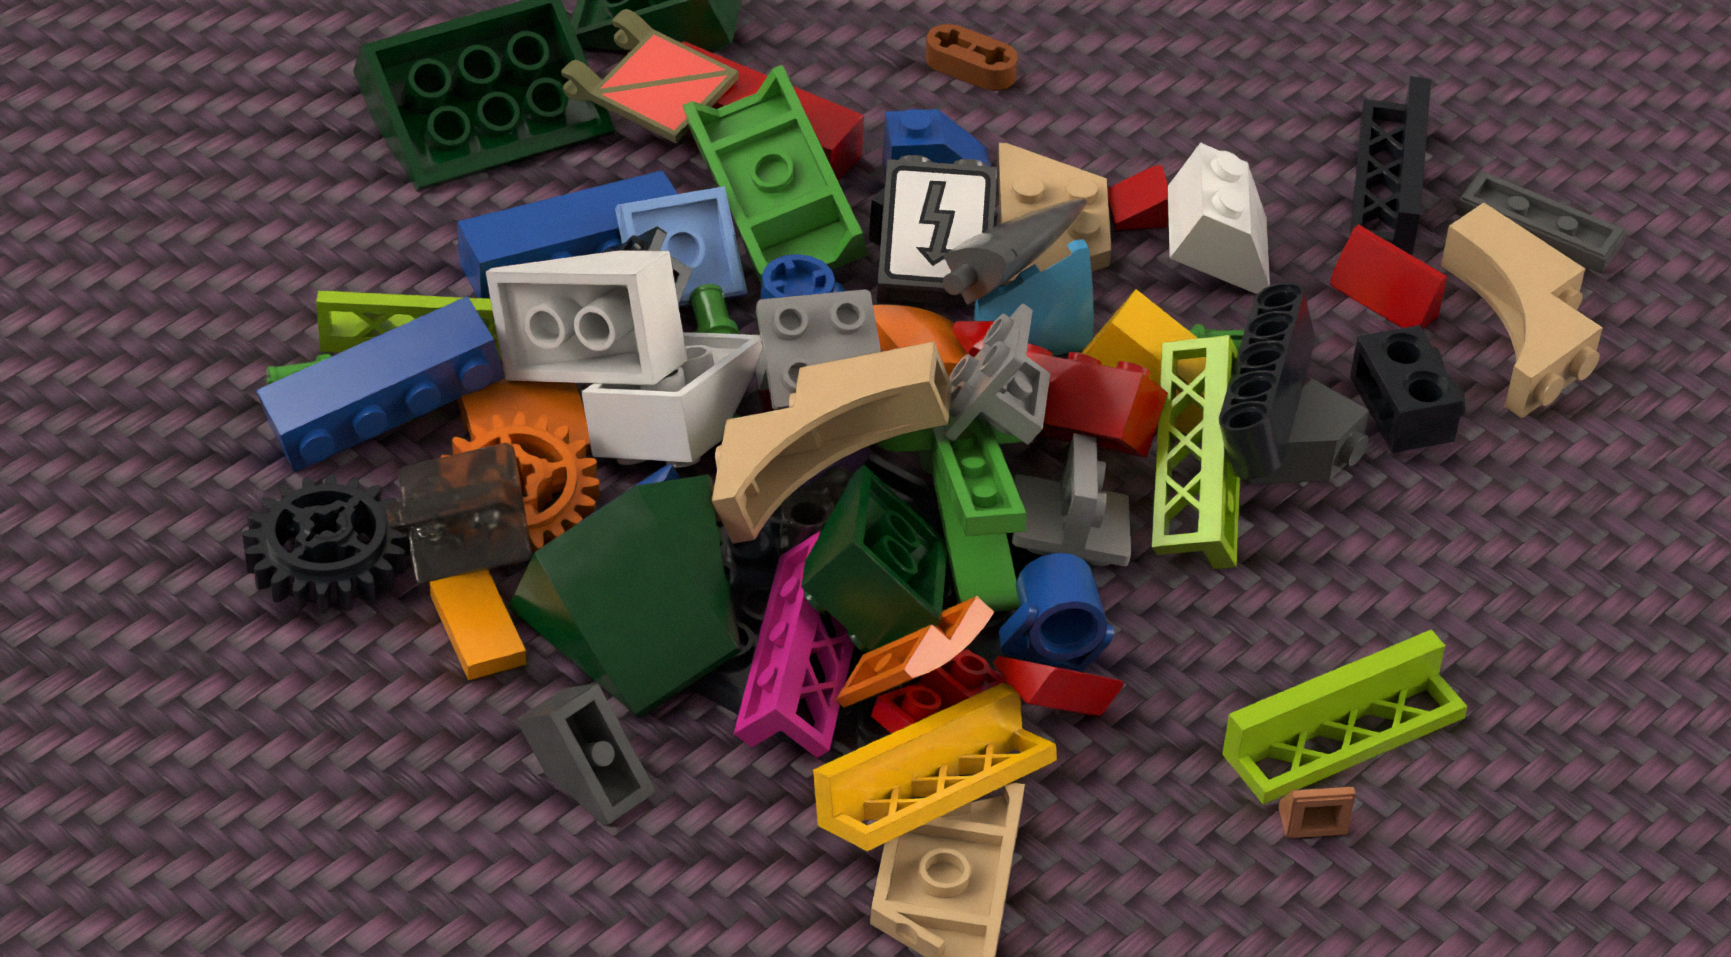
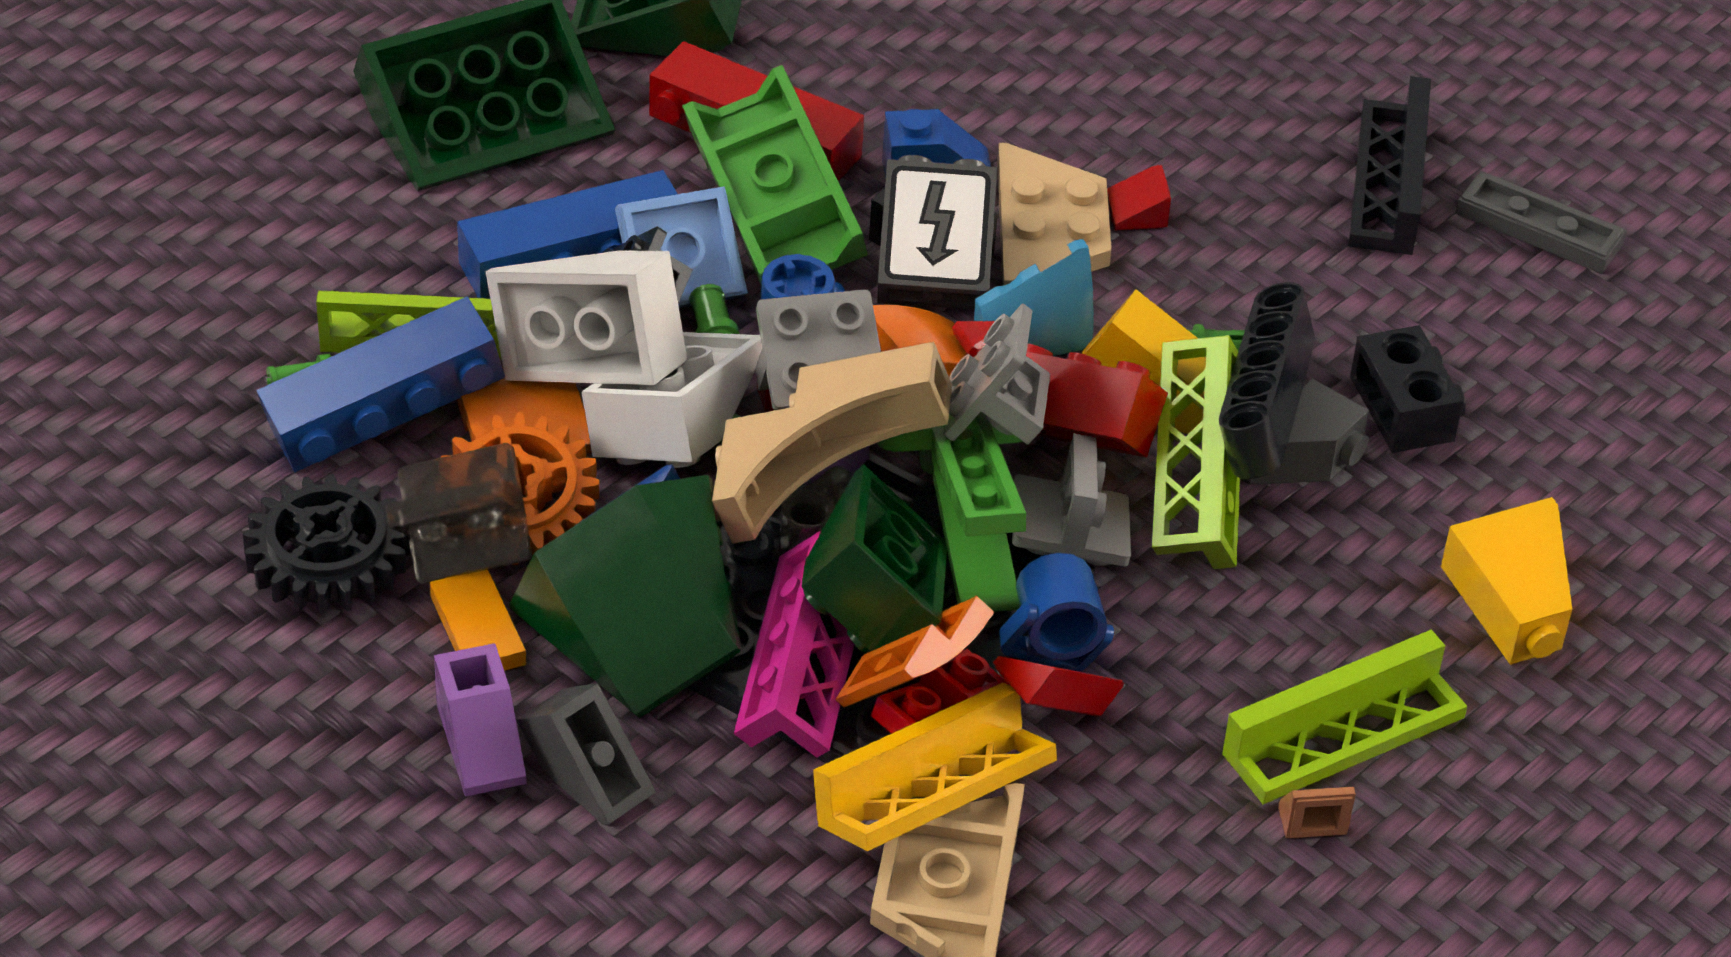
(479, 719): none -> medium lavender slope
(651, 79): flag -> none
(971, 57): dark orange beam -> none
(1006, 249): dark grey piece -> none
(1219, 219): white slope -> none
(1388, 280): red slope -> none
(1514, 577): none -> yellow slope
(1534, 297): tan arch -> none

